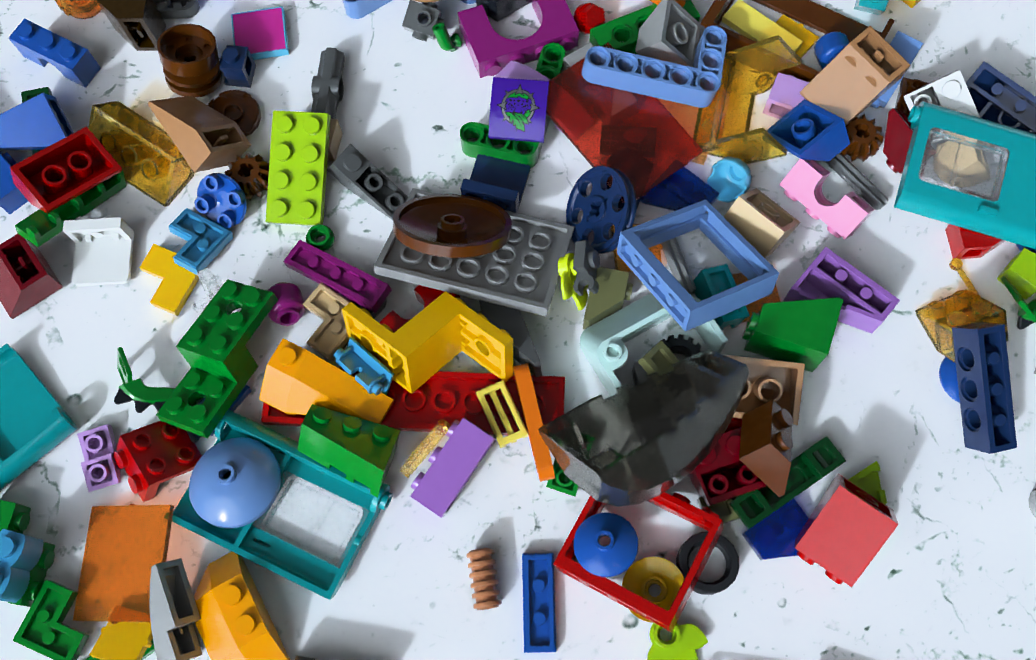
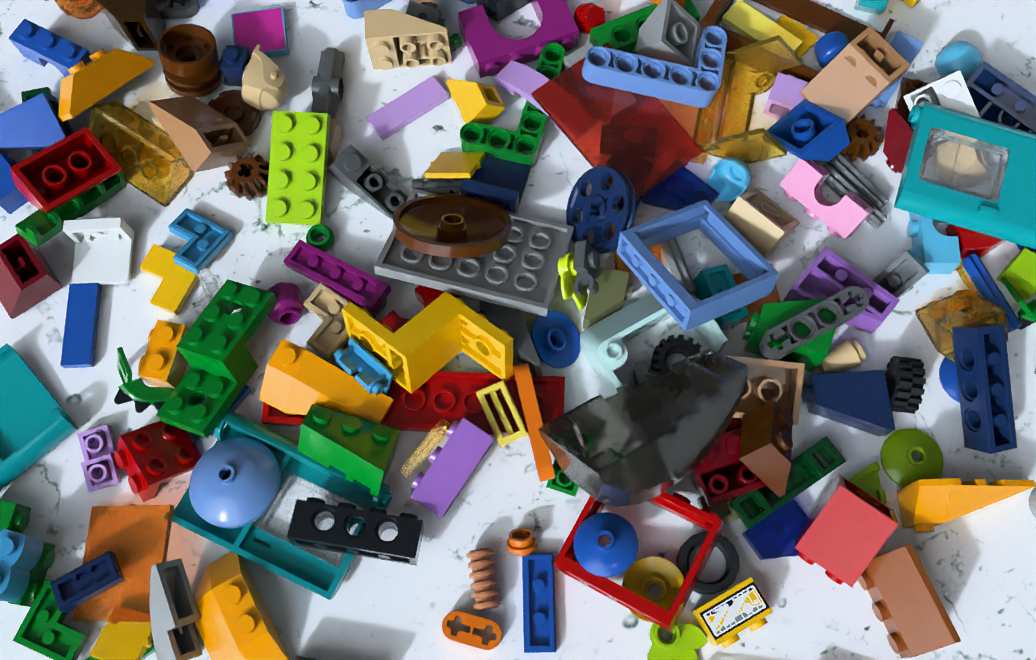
(81, 325): none -> blue tile
(87, 581): none -> dark blue plate
(98, 79): none -> light orange wedge
(163, 362): none -> light orange brick
(221, 200): blue dish -> none
(263, 82): none -> tan helmet
(402, 549): none -> black brick
(404, 40): none -> tan slope
(407, 107): none -> lavender tile
(438, 185): none -> dark grey axle
(455, 165): none -> yellow piece
(473, 622): none -> orange beam
(476, 101): none -> yellow slope
(518, 109): dark purple slope -> none
(521, 542): none -> orange plate
(555, 339): none -> blue dish
(658, 359): olive plate -> none
(732, 613): none -> brick
(815, 324): none -> dark grey beam
(842, 186): none -> dark grey axle
(843, 357): none -> tan cone
(851, 399): none -> dark blue slope
(897, 457): none -> lime dish
(902, 274): none -> dark grey slope
(905, 383): none -> black tyre
(907, 603): none -> slope
(934, 250): none -> medium azure arch
(937, 501): none -> light orange wedge
(958, 56): none -> medium azure hair
(989, 289): none -> blue axle

